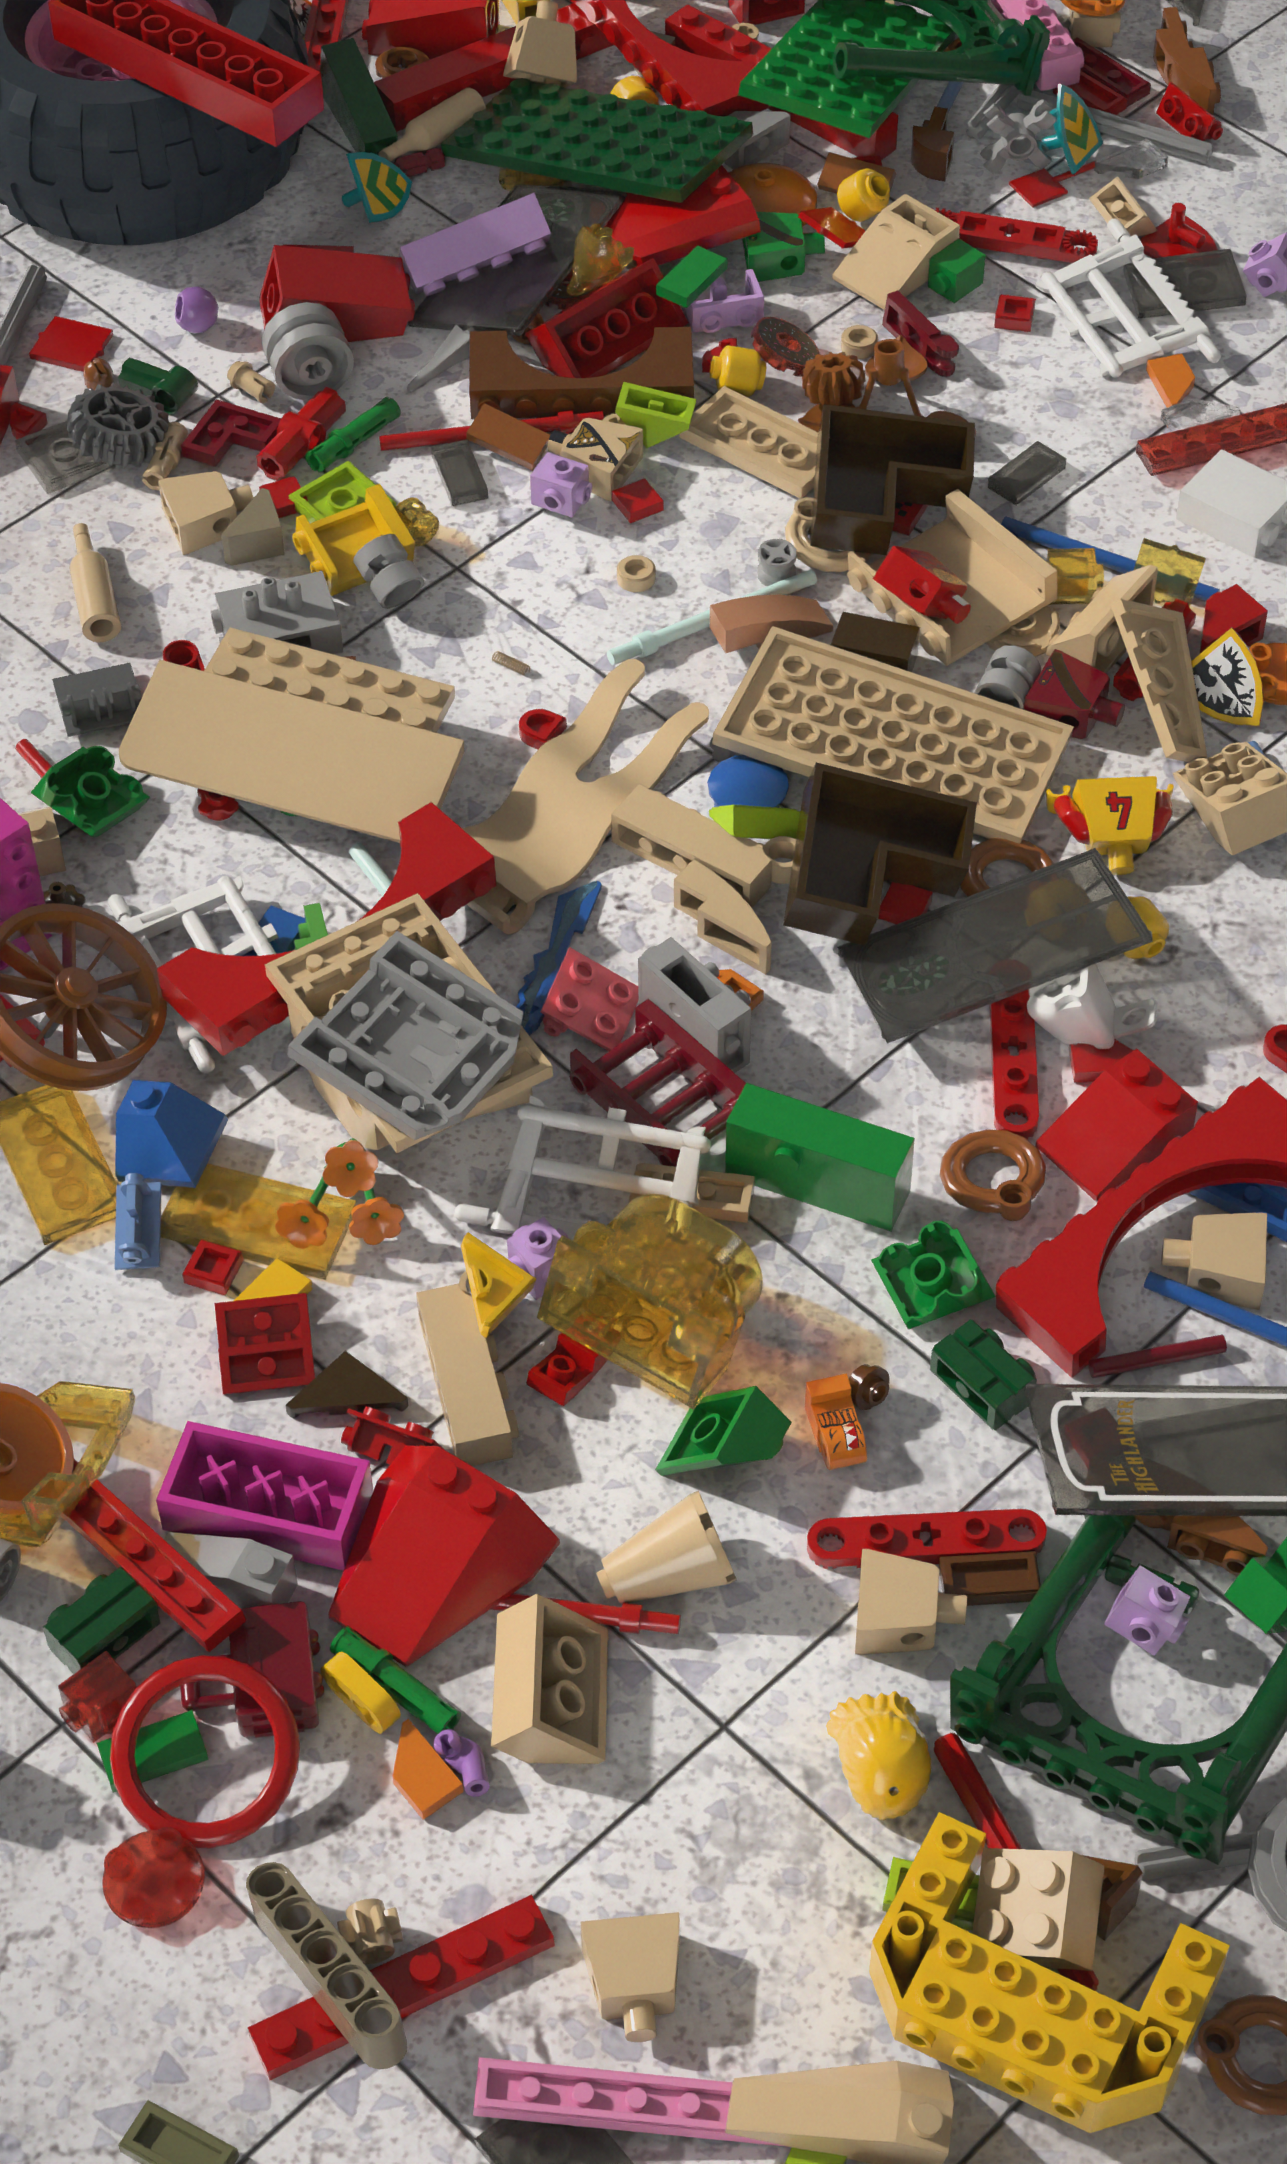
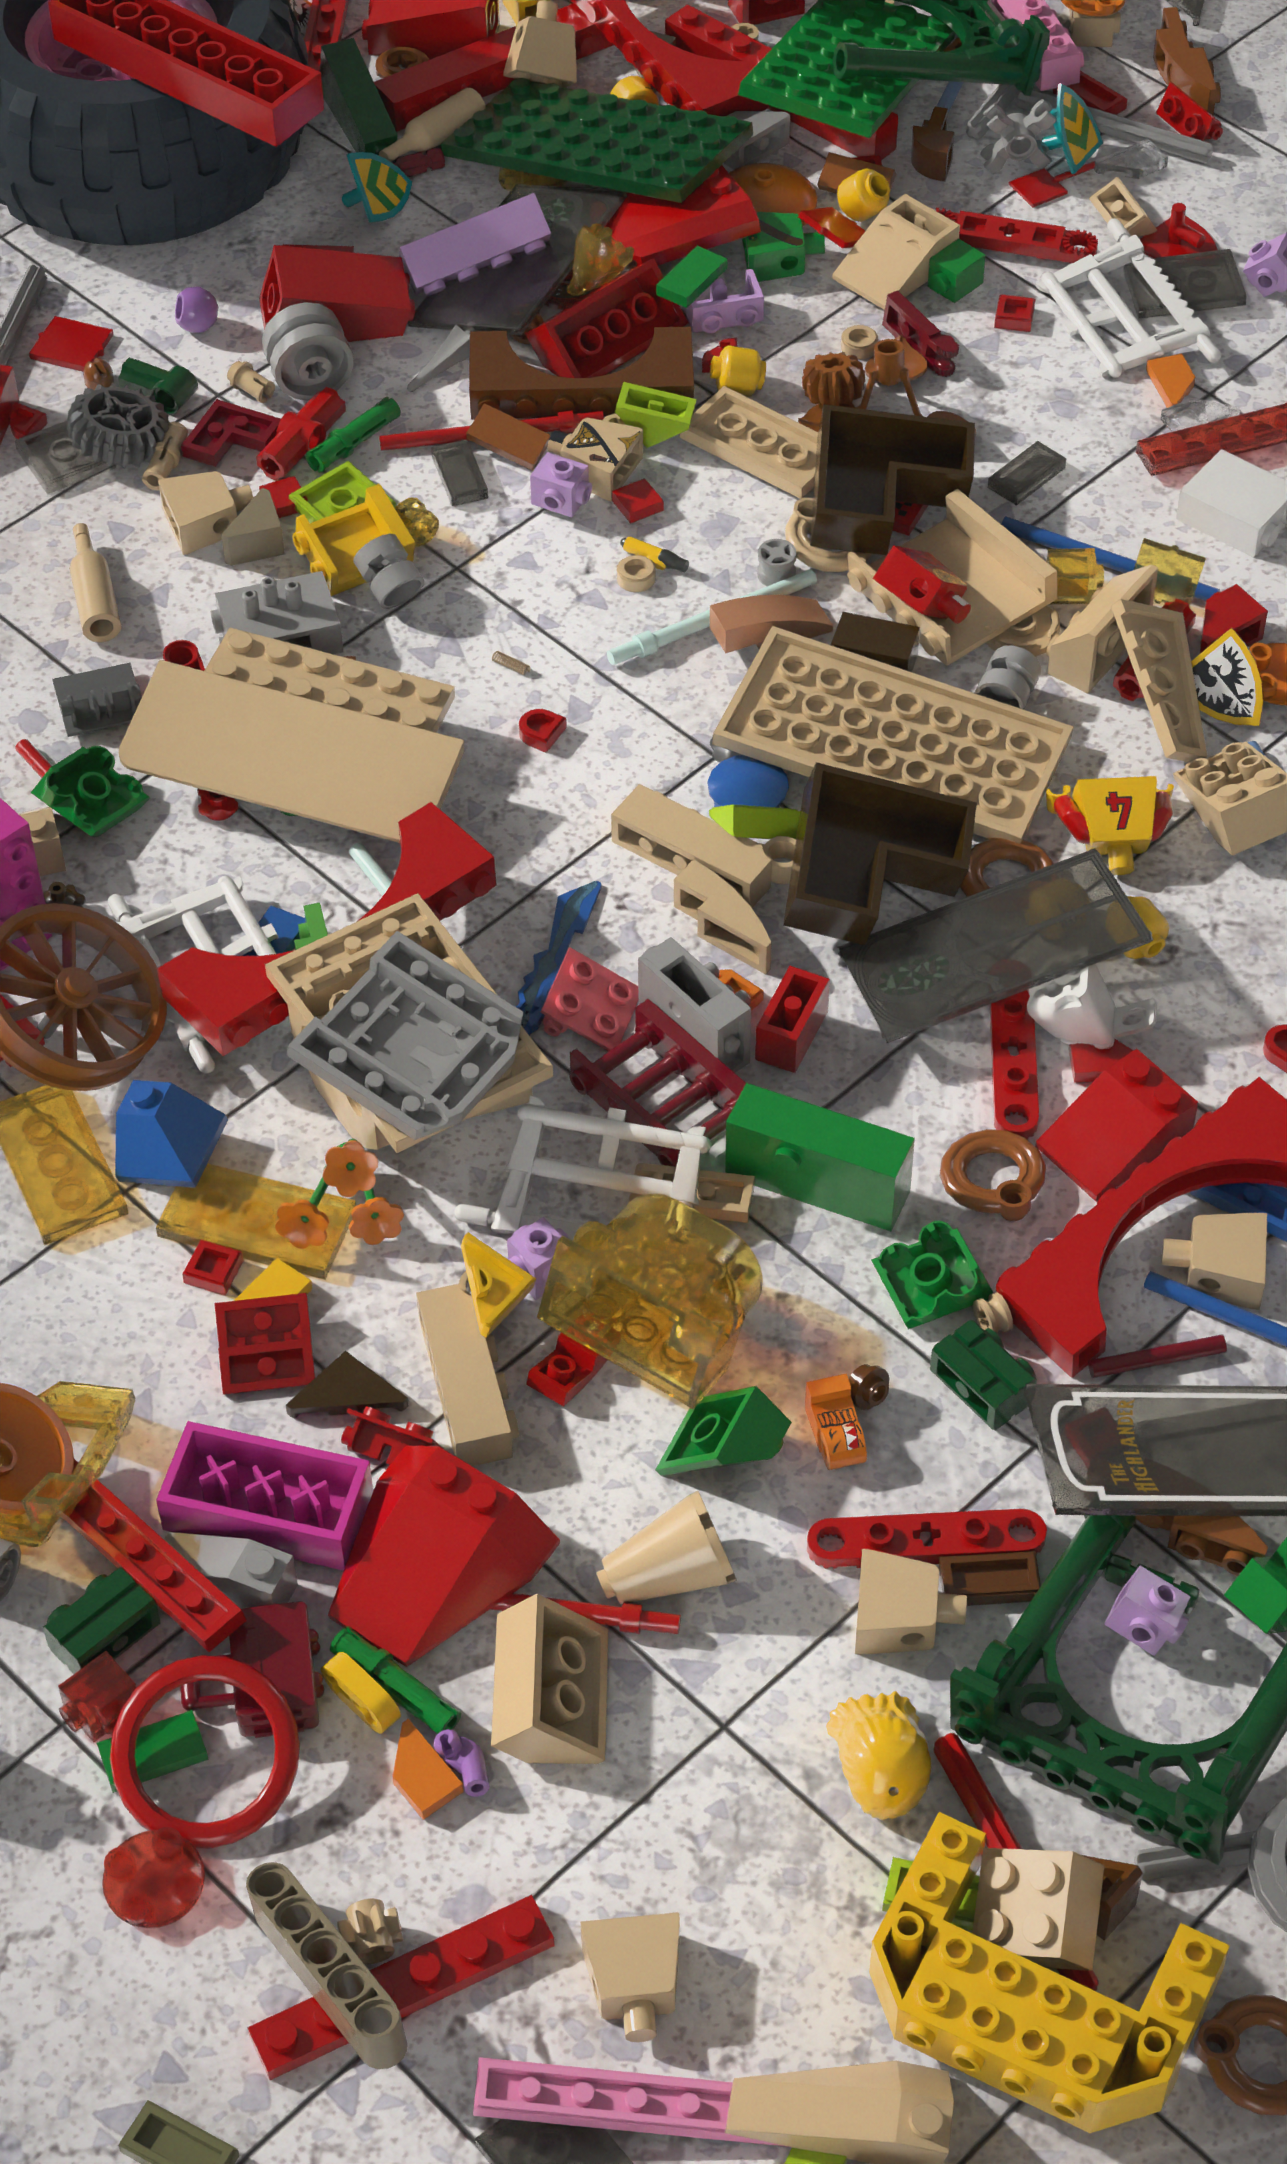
(137, 1223): medium blue hinge -> none
(555, 821): tan flag -> none
(661, 557): none -> piece
(783, 344): tile -> none
(792, 1019): none -> red brick
(904, 903): red tile -> none
(993, 1313): none -> tan bush
(1073, 695): dark red torso -> none
(1112, 73): dark red tile -> none

